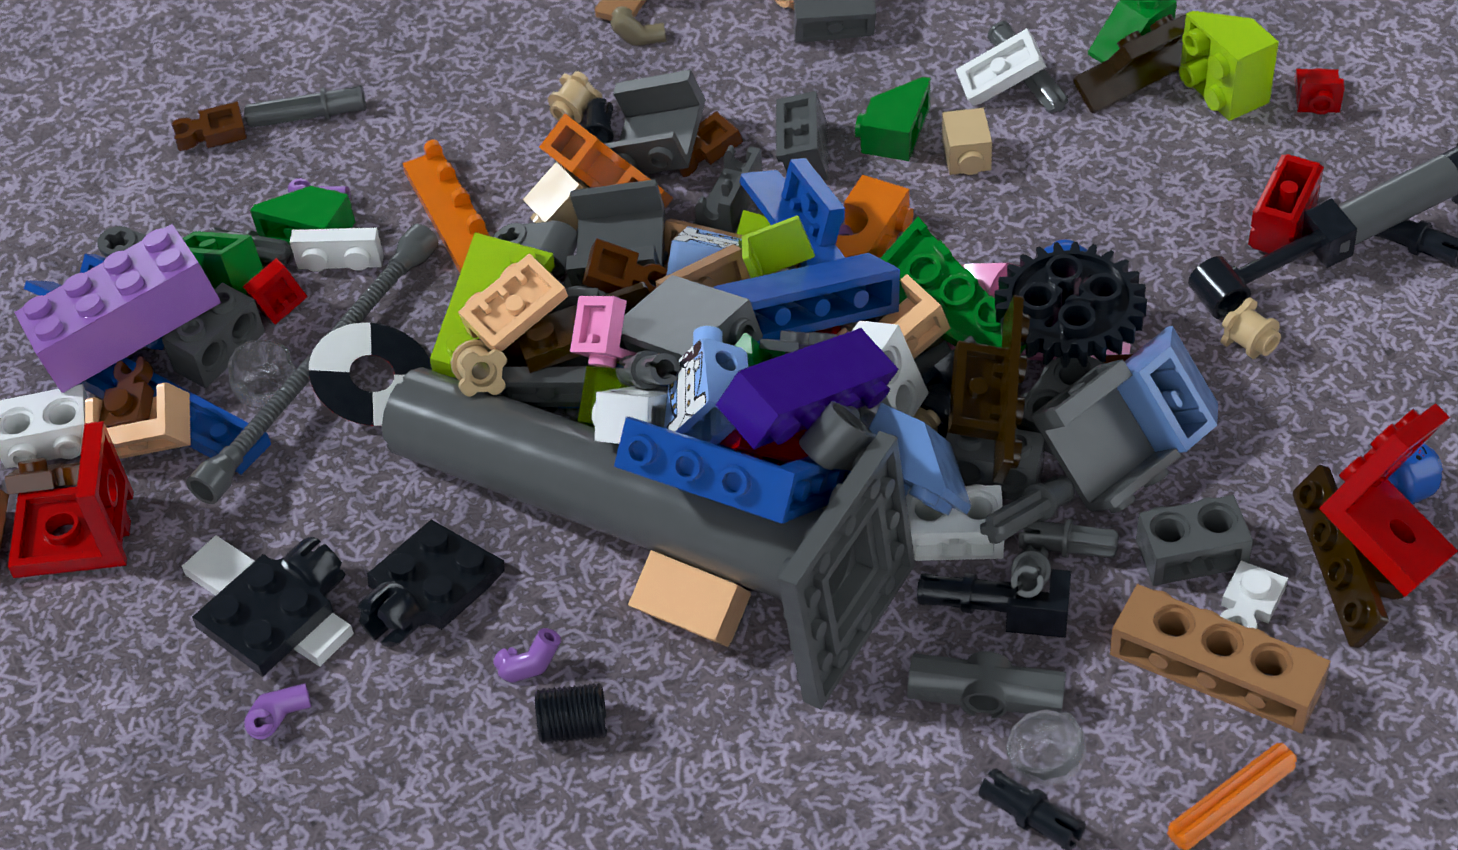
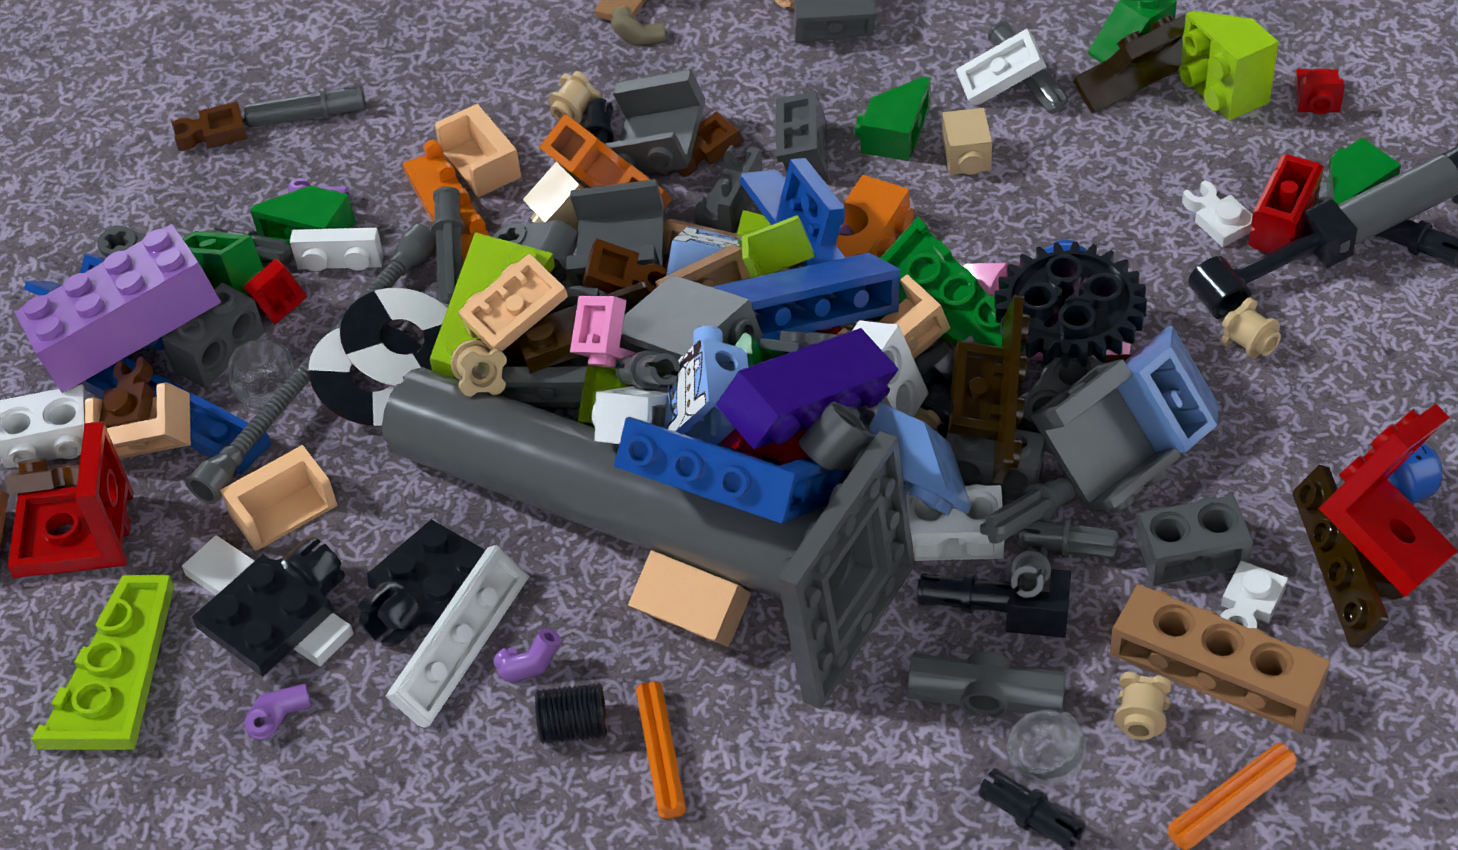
(113, 674): none -> lime wing
(279, 497): none -> light nougat panel
(367, 316): none -> sticker
(448, 232): none -> dark grey axle
(457, 636): none -> white tile
(478, 150): none -> light nougat panel
(660, 750): none -> orange axle
(1142, 705): none -> tan brick
(1221, 219): none -> white plate
(1358, 169): none -> green slope

